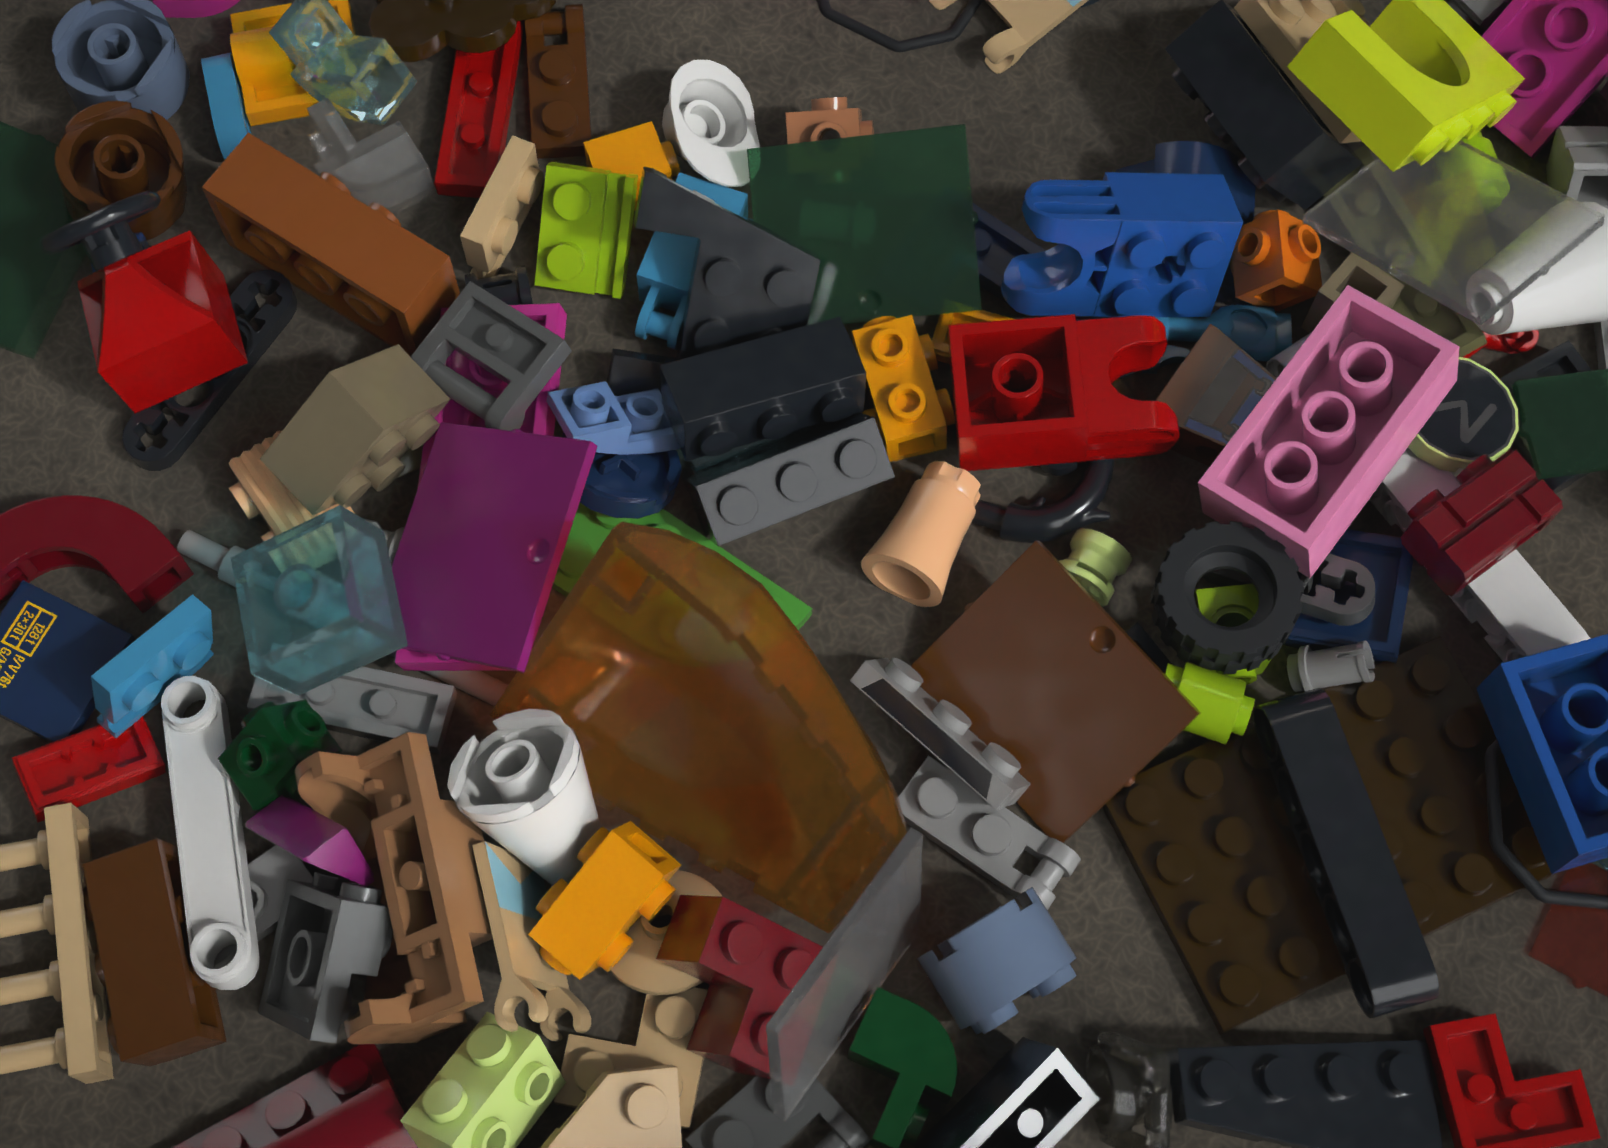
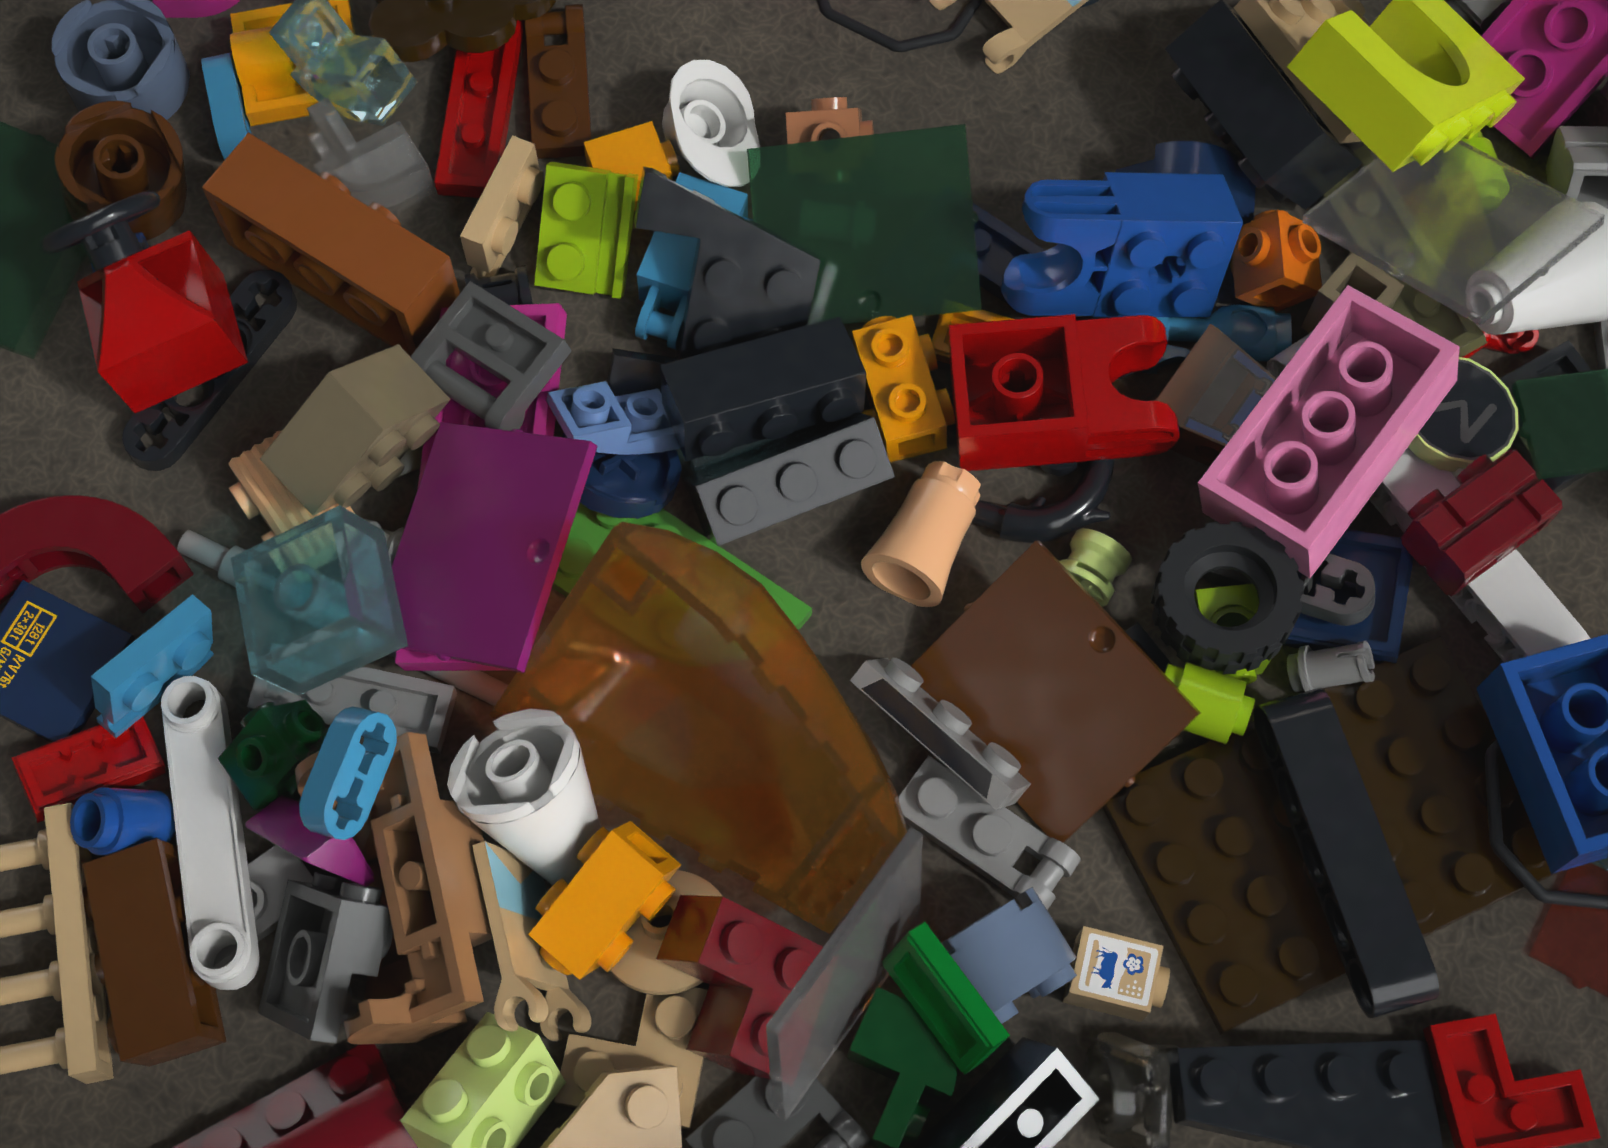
(121, 819): none -> blue brick
(348, 773): none -> dark azure beam
(944, 998): none -> green tile
(1116, 975): none -> brick

